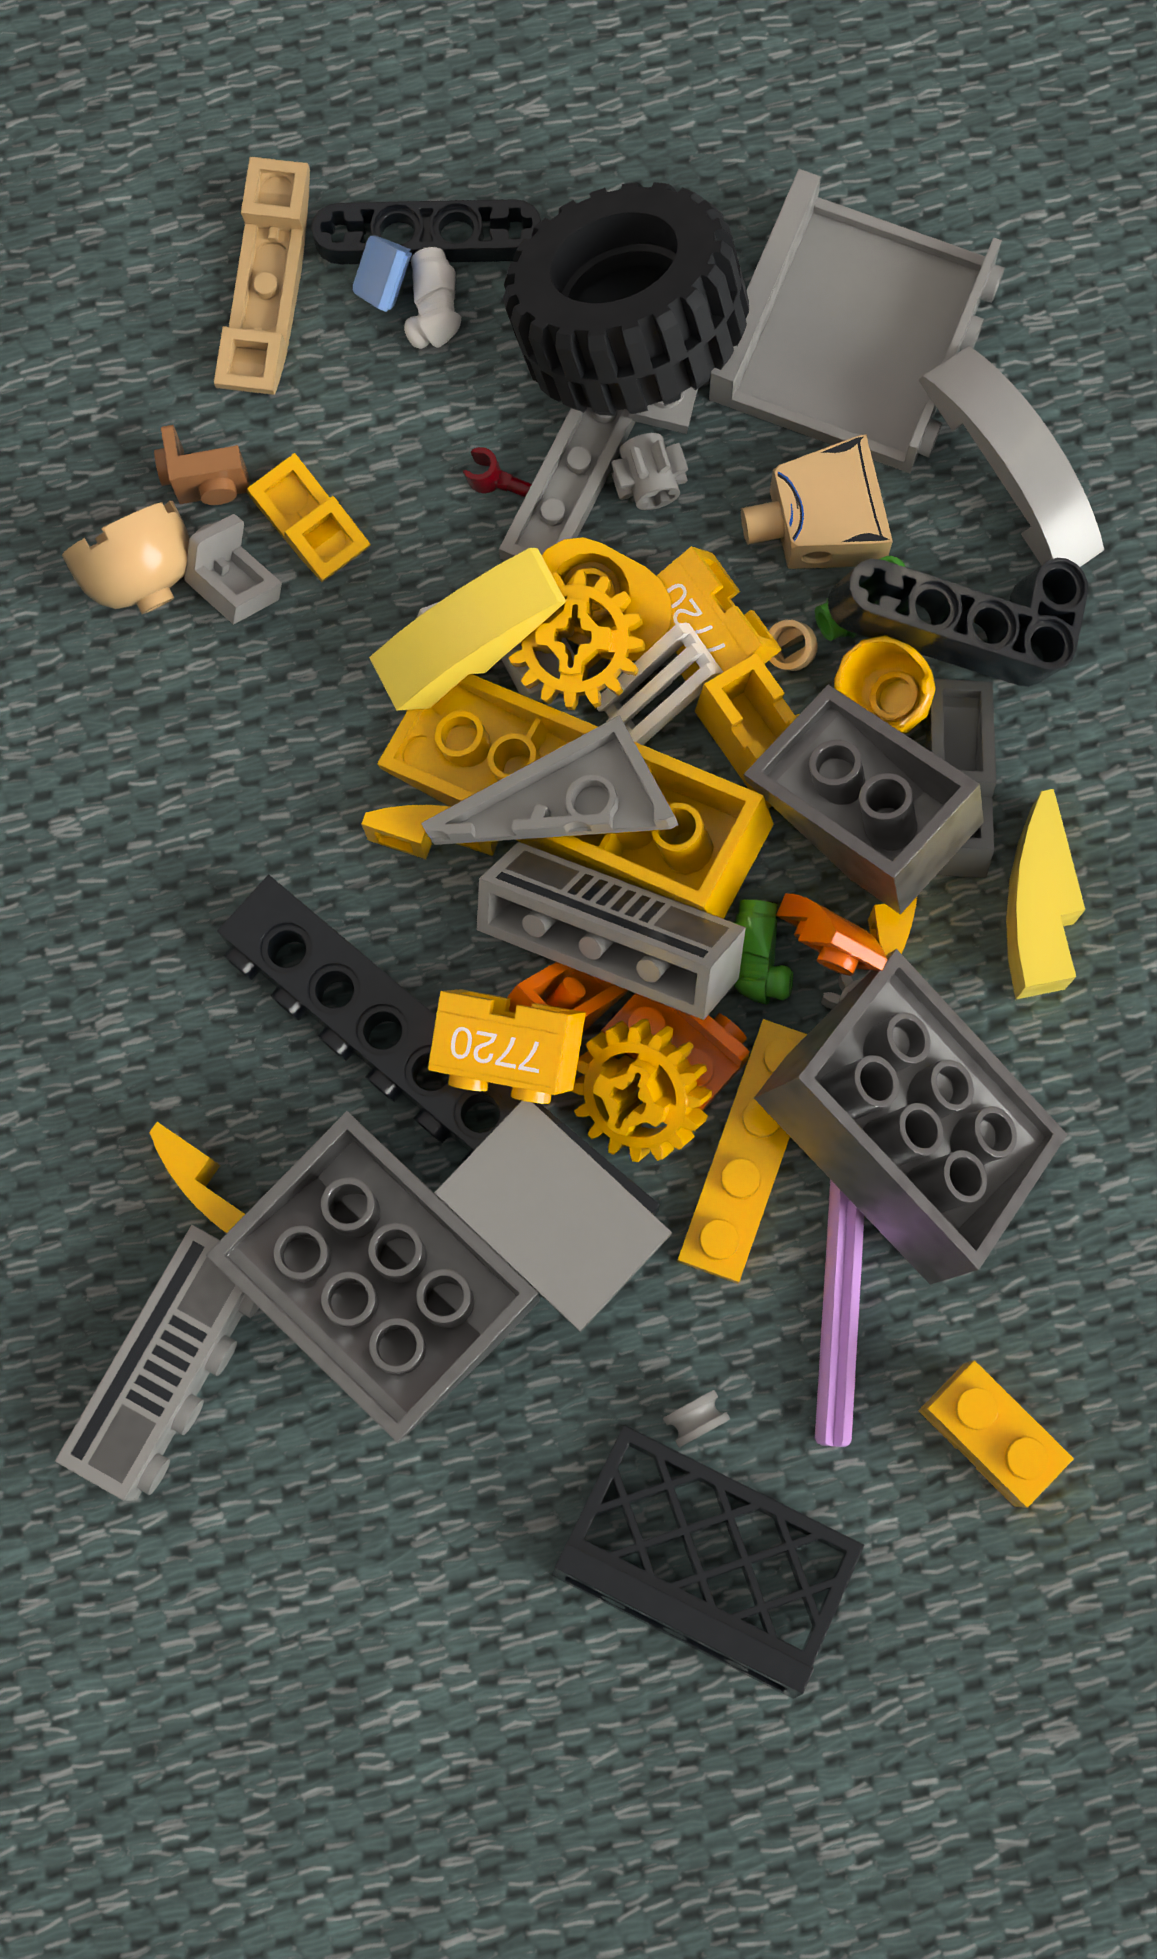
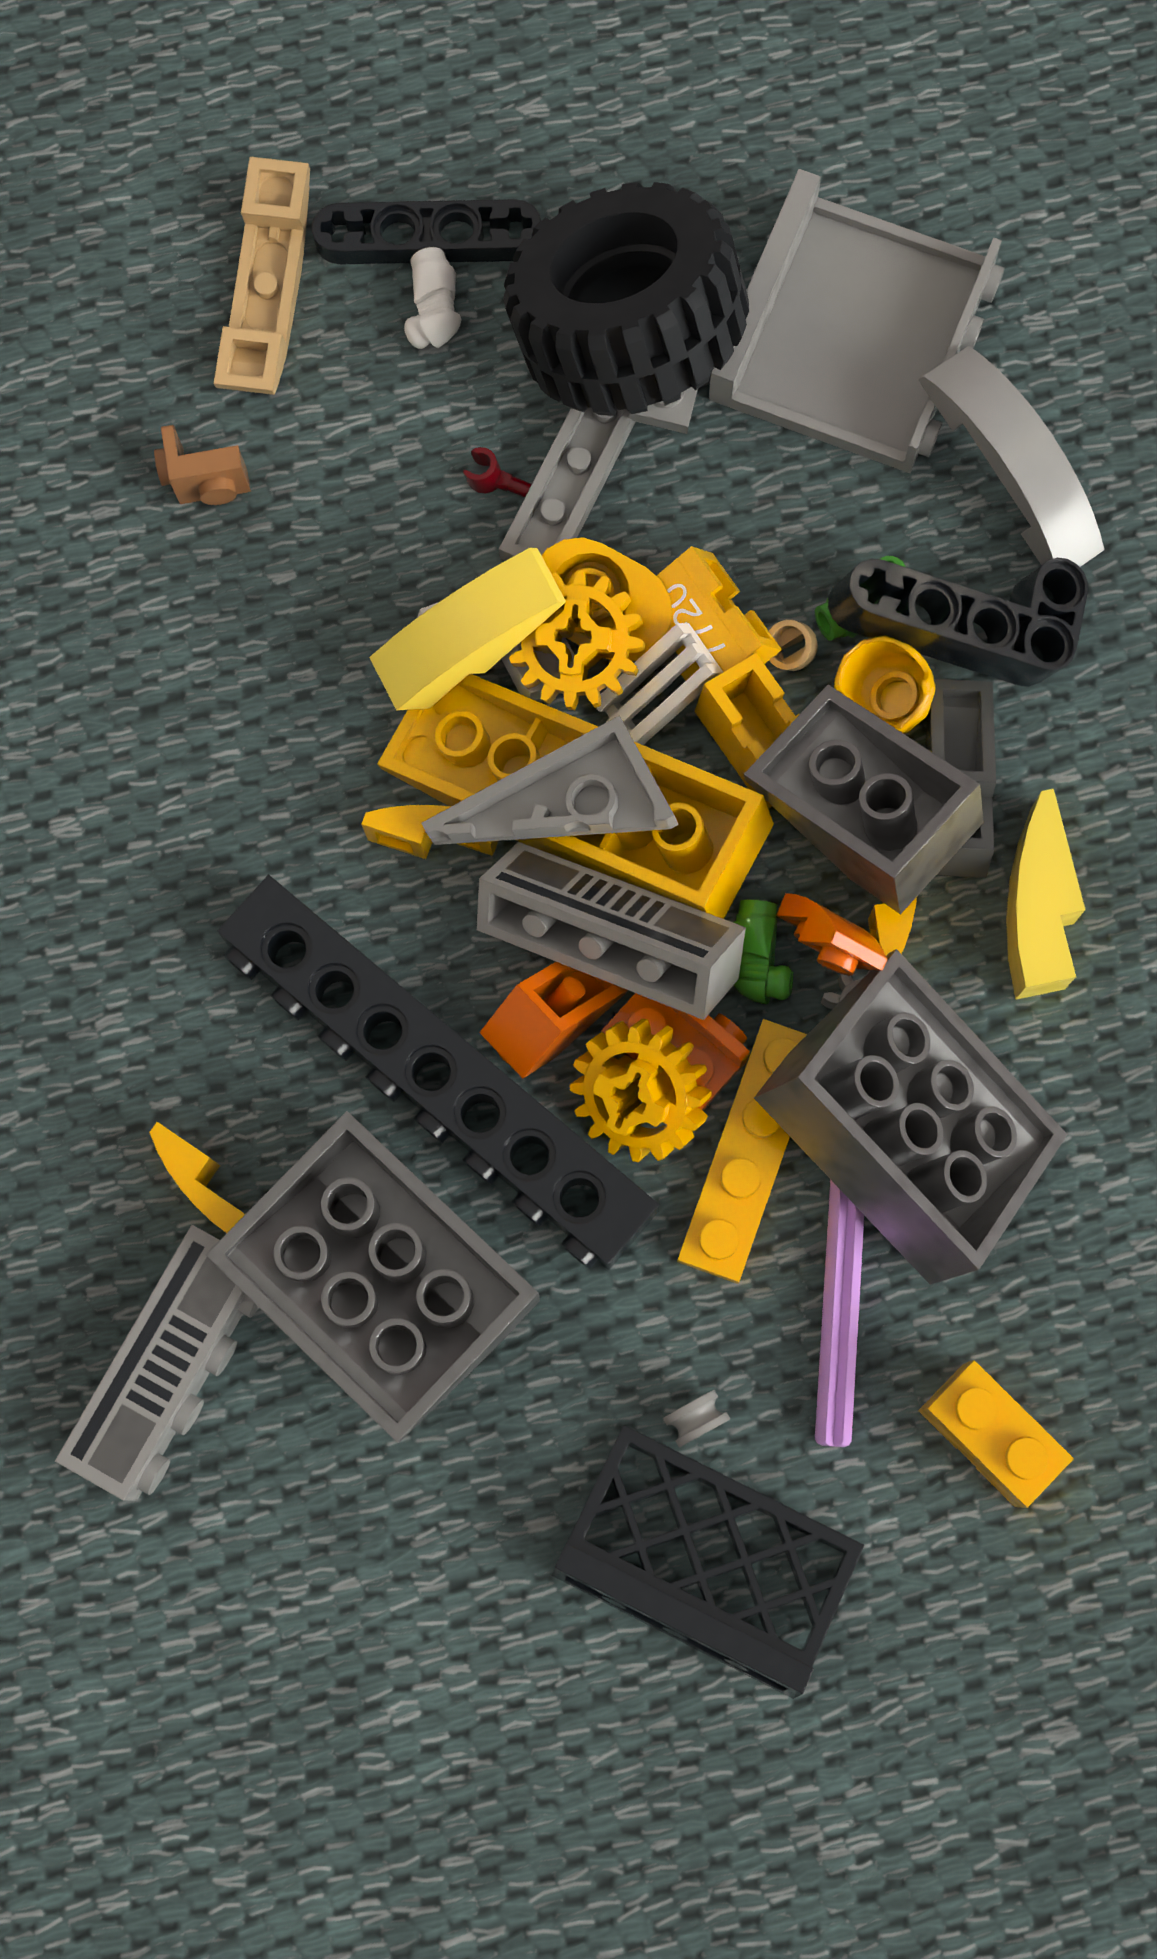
(133, 559): tan cylinder -> none
(227, 572): light grey bracket -> none
(308, 518): yellow slope -> none
(381, 272): light blue slope -> none
(524, 1049): yellow brick -> none
(553, 1214): light grey tile -> none
(649, 471): light grey gear -> none
(824, 509): tan torso -> none

